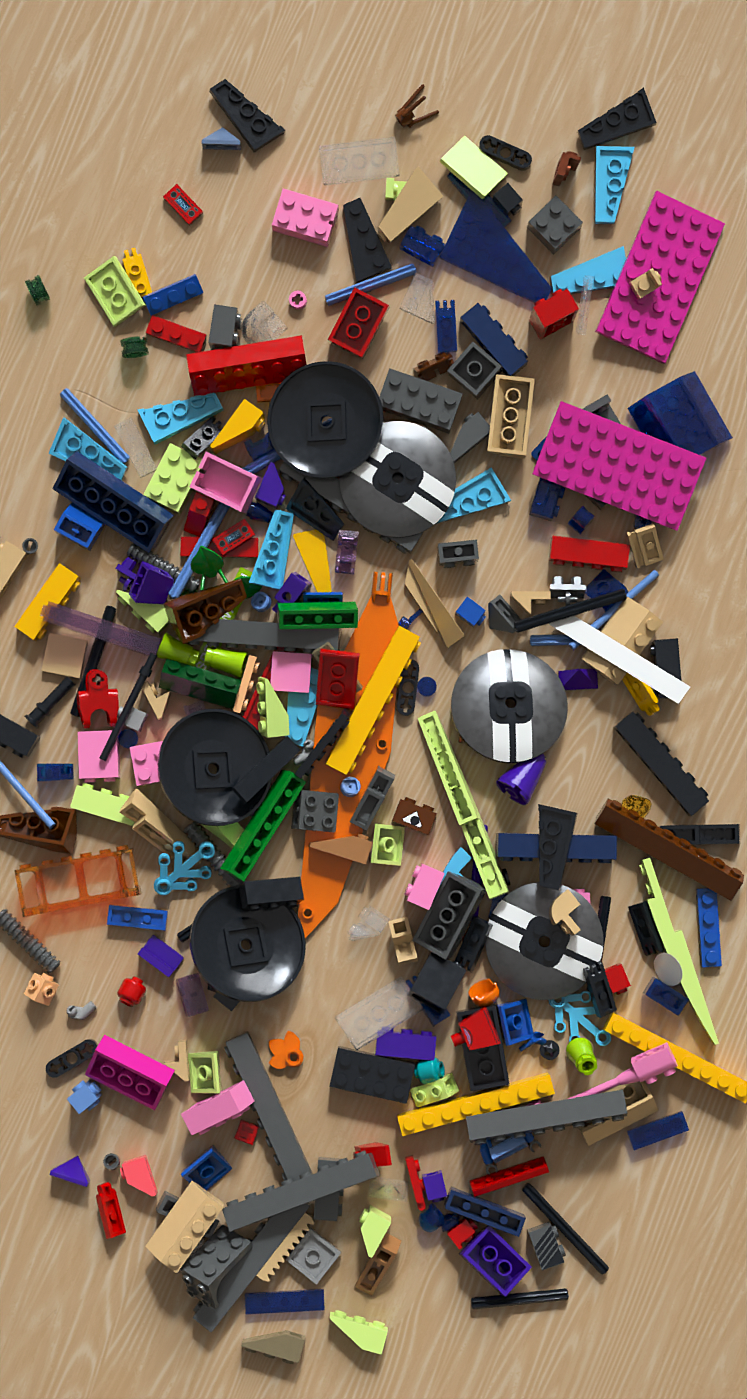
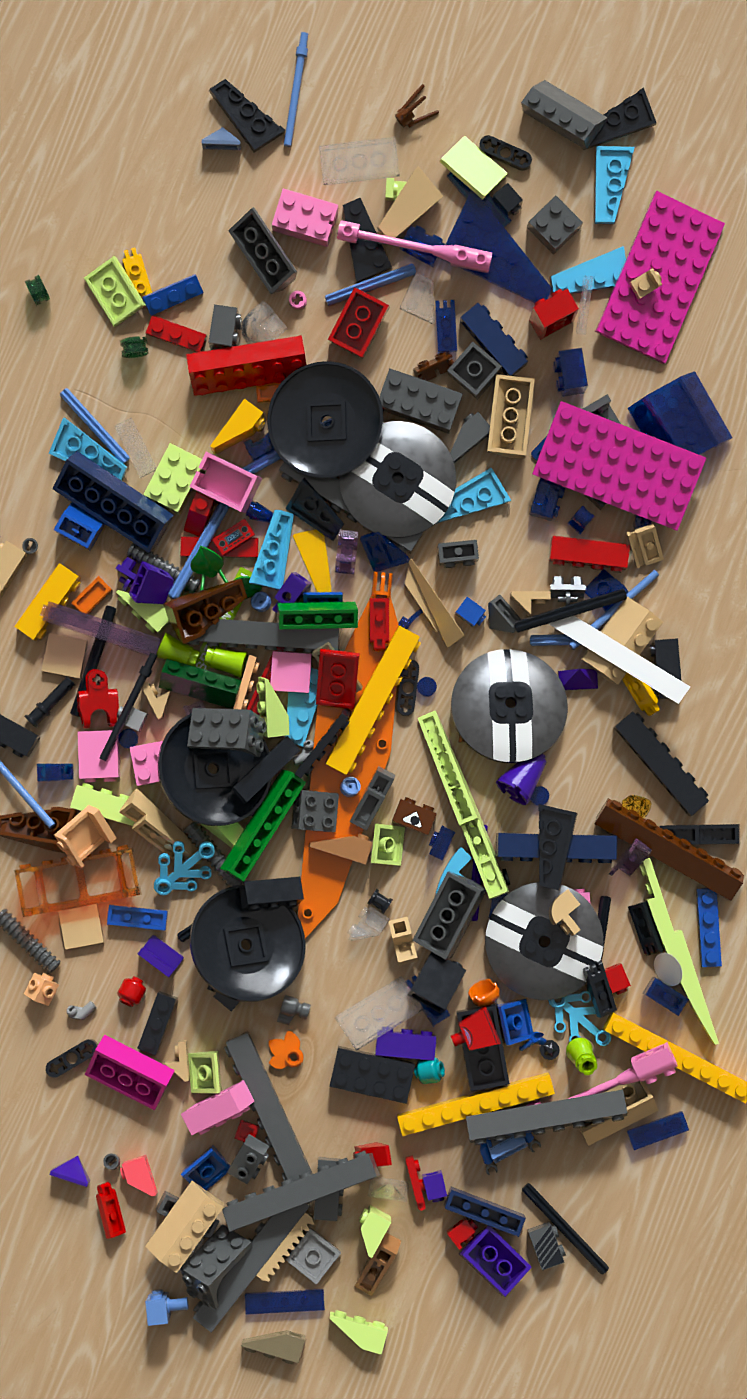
(81, 926): none -> tan tile
(84, 835): none -> light nougat panel
(85, 1096): medium blue brick -> none
(91, 596): none -> orange tile
(157, 1023): none -> black brick
(160, 1307): none -> medium blue brick
(173, 418): medium azure wing -> none
(183, 204): red tile -> none
(192, 994): hinge -> none
(202, 438): black hinge -> none
(227, 730): none -> dark grey bracket
(248, 1159): none -> dark grey brick
(263, 252): none -> dark grey slope
(271, 488): dark purple slope -> none
(292, 1007): none -> dark grey piece
(301, 53): none -> medium blue bar
(379, 622): none -> red hinge
(380, 901): none -> black bush
(382, 552): none -> clear blue wing
(424, 886): bright pink piece -> none
(433, 1219): clear blue piece -> none
(435, 1090): yellowish green bracket -> none
(440, 842): none -> clear blue piece
(457, 255): none -> bright pink bar
(473, 943): black hinge -> none
(509, 1176): red tile -> none
(519, 1298): black axle -> none
(540, 796): none -> clear blue tile
(563, 113): none -> dark grey slope
(567, 162): copper bracket -> none
(571, 372): none -> clear blue brick
(631, 858): none -> panel

